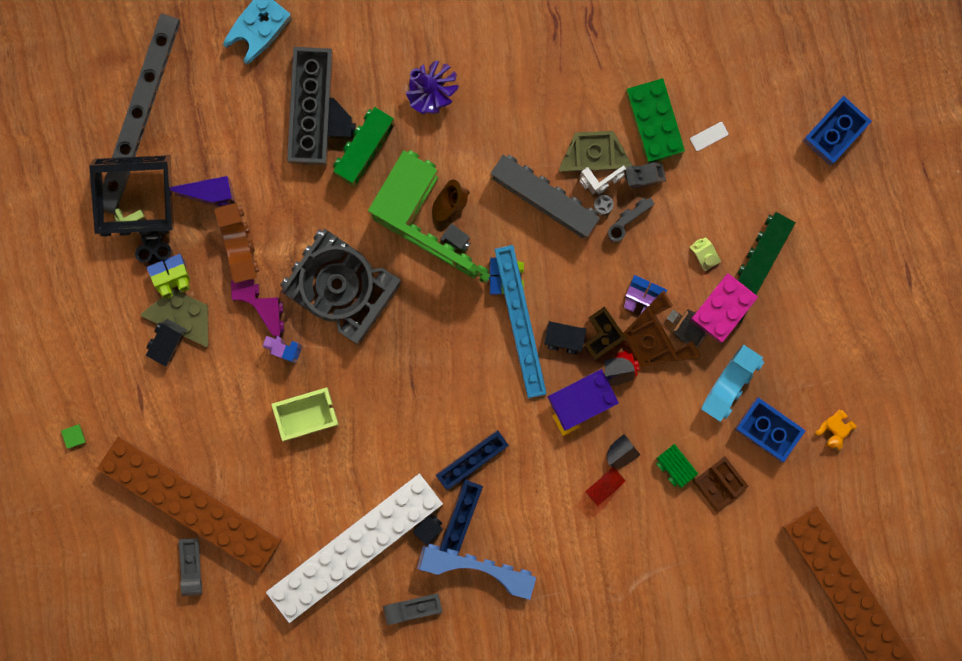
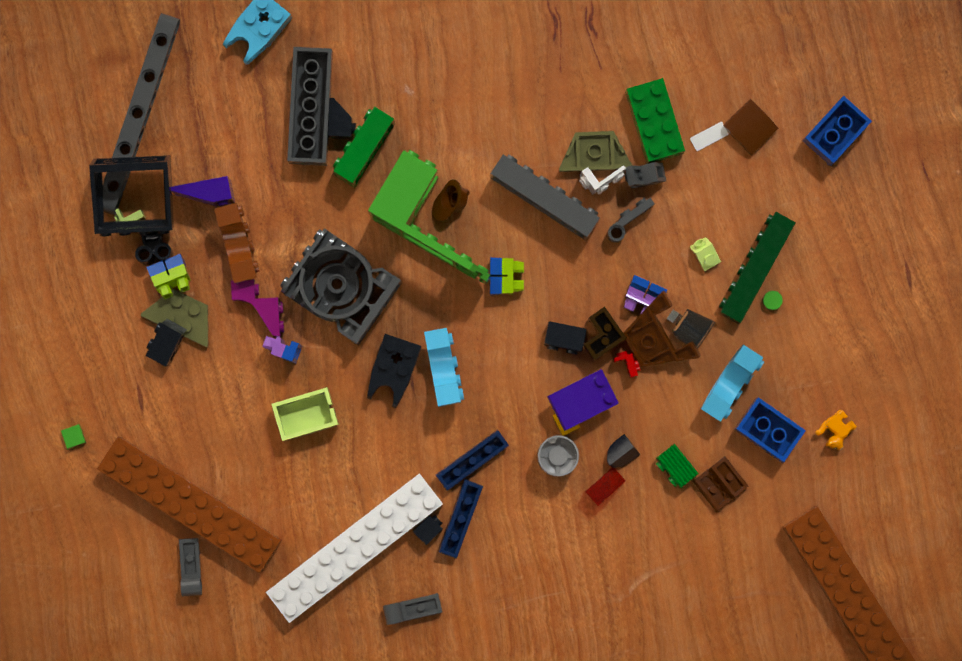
(392, 374): none -> black brick
(427, 90): dark purple piece -> none
(437, 562): medium blue arch -> none
(443, 367): none -> medium azure brick
(456, 238): dark grey brick -> none
(520, 321): dark azure tile -> none
(558, 455): none -> light grey wheel
(606, 203): light grey wheel -> none
(619, 371): black brick -> none
(724, 308): dark pink brick -> none
(750, 126): none -> reddish brown slope
(772, 300): none -> bright green tile

